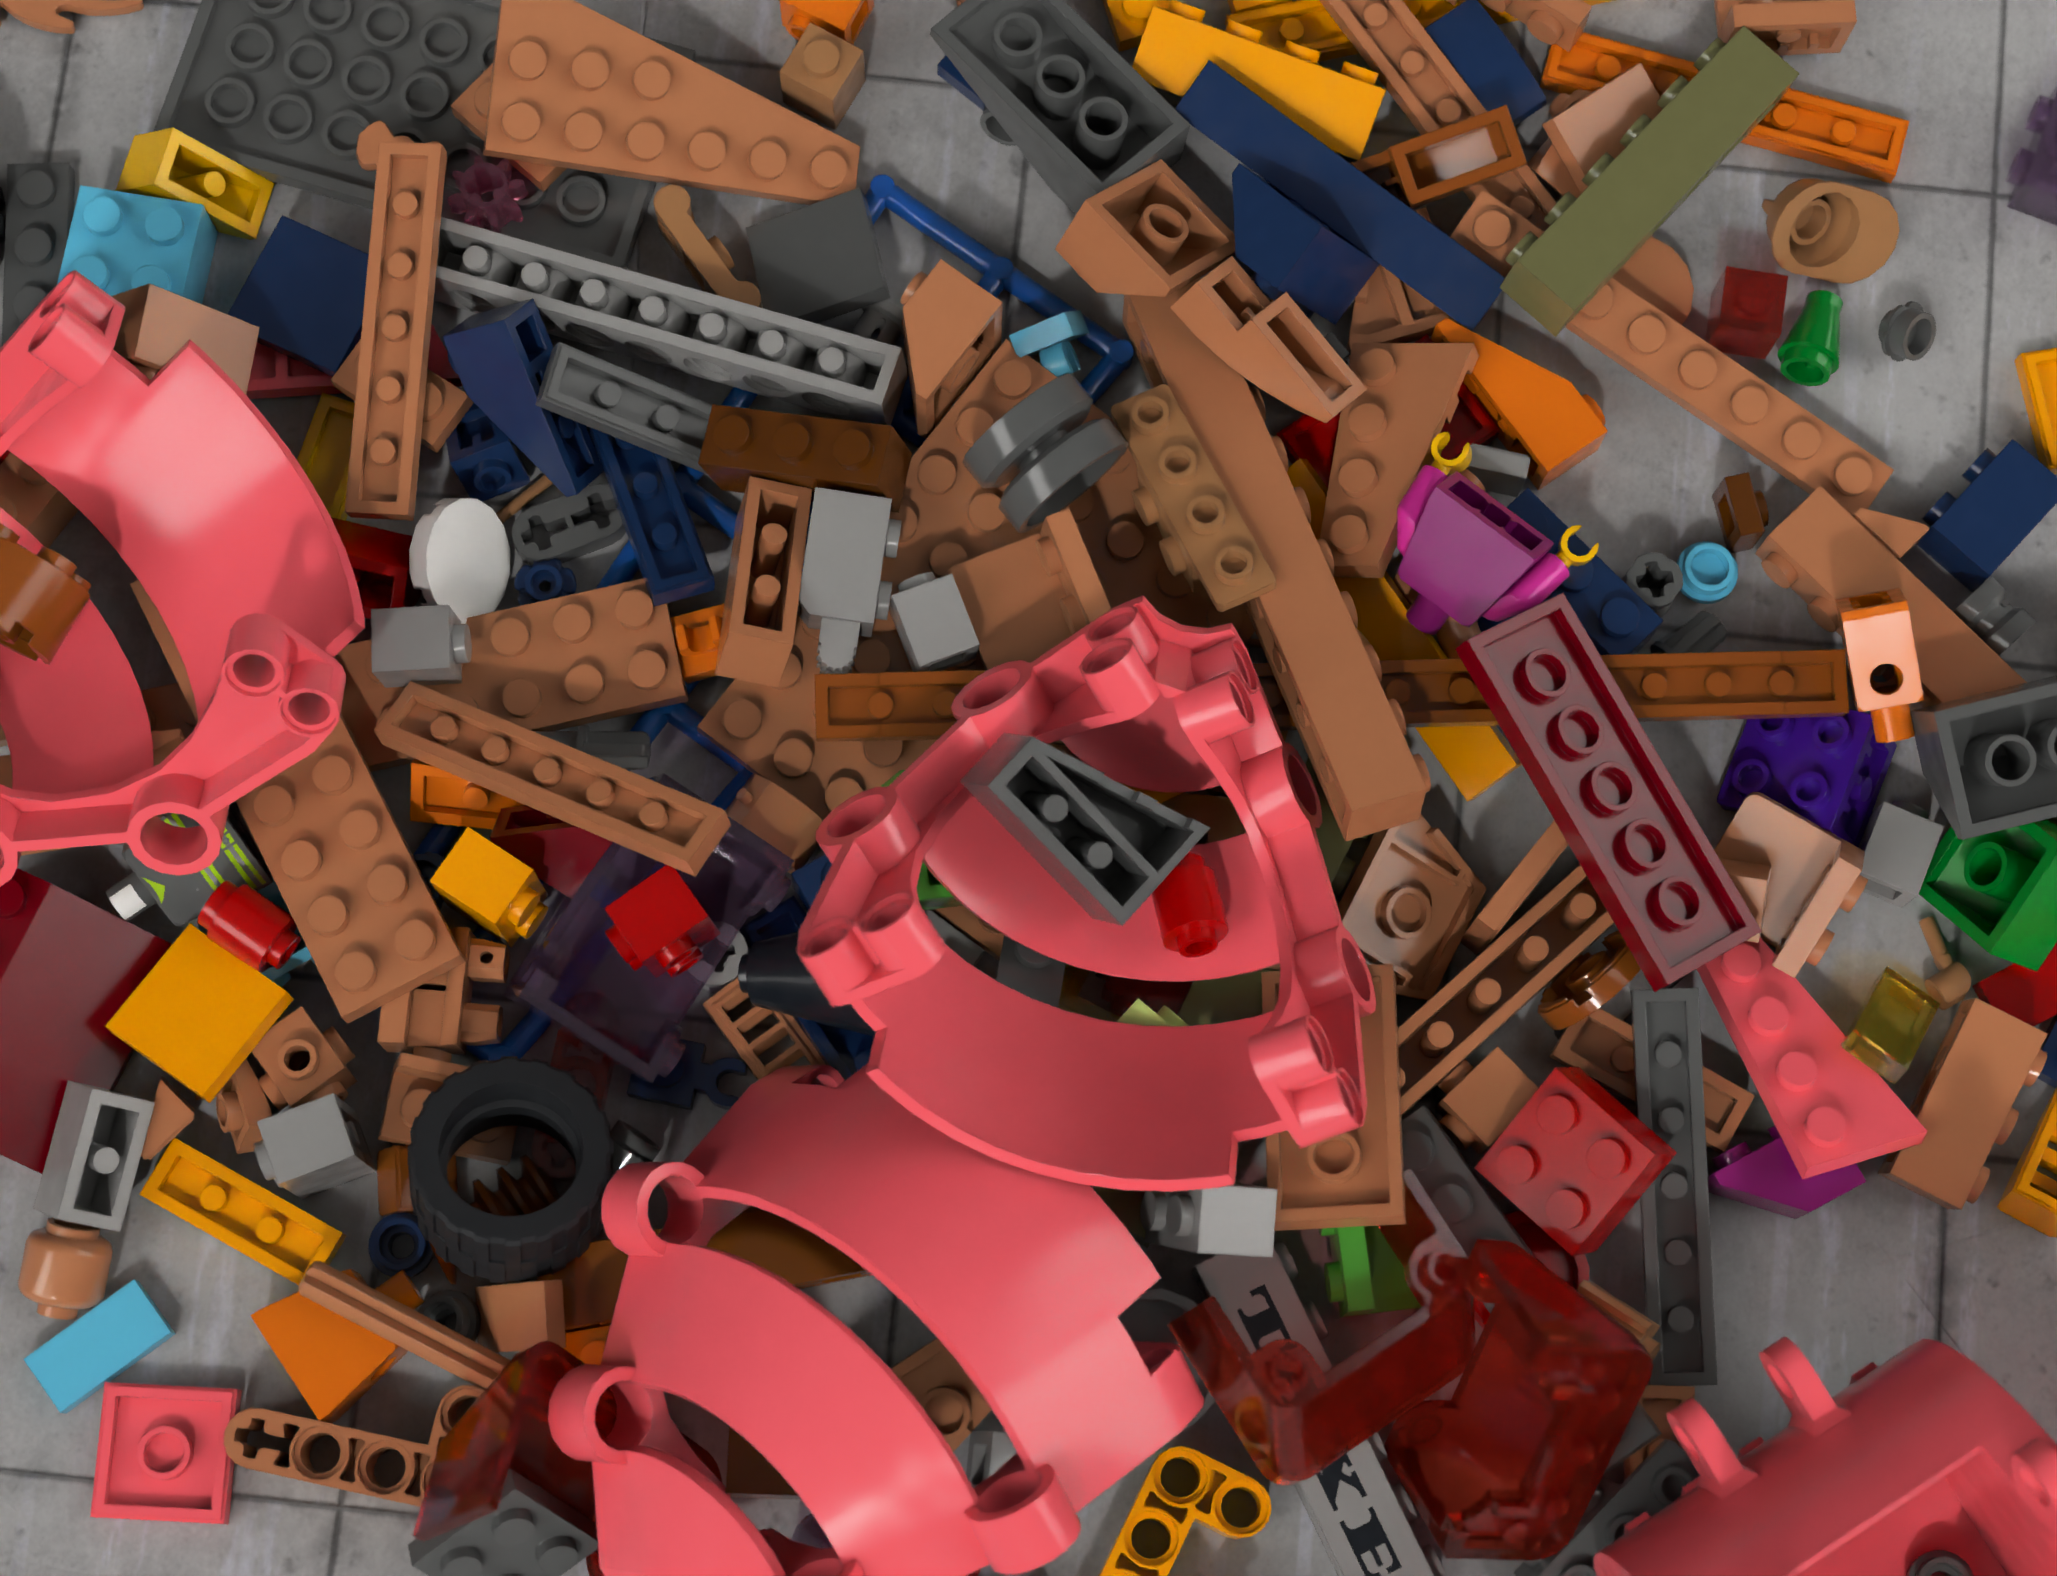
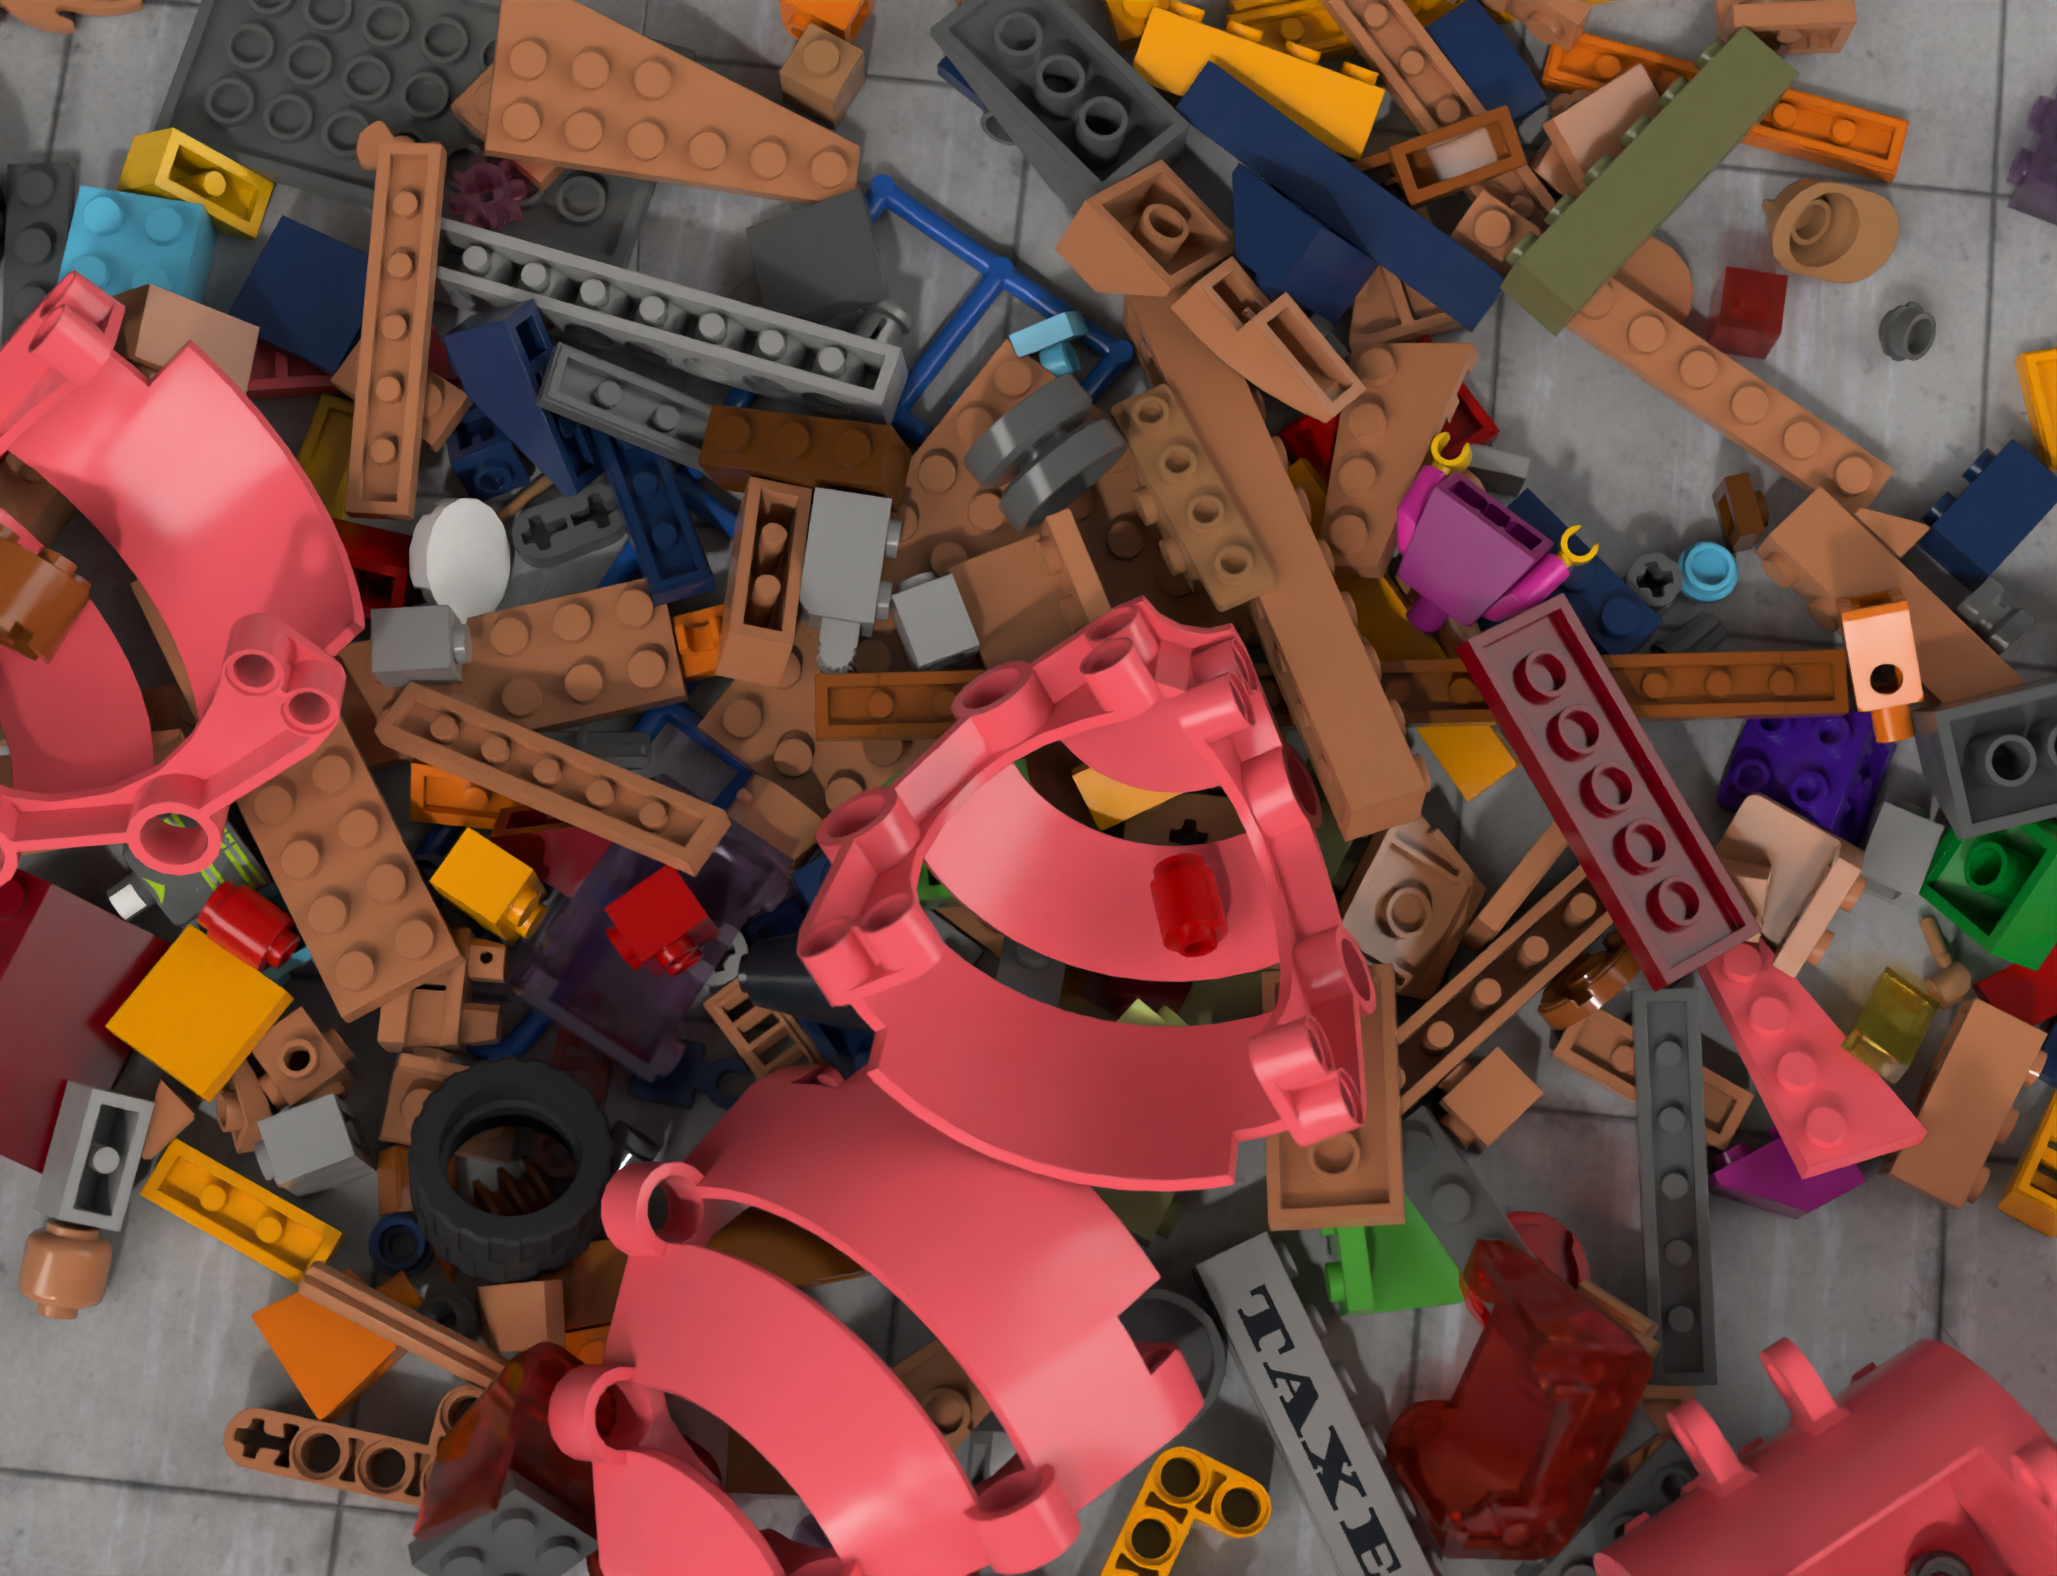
(99, 1346): medium azure tile -> none
(164, 1453): coral tile -> none
(530, 577): dark blue plate -> none
(703, 258): medium nougat plate -> none
(948, 339): nougat slope -> none
(1081, 826): dark grey wedge -> none
(1212, 1220): light grey brick -> none
(1305, 1419): clear red windscreen -> none
(1530, 406): orange slope -> none
(1575, 1160): red brick -> none
(1813, 342): green cone -> none

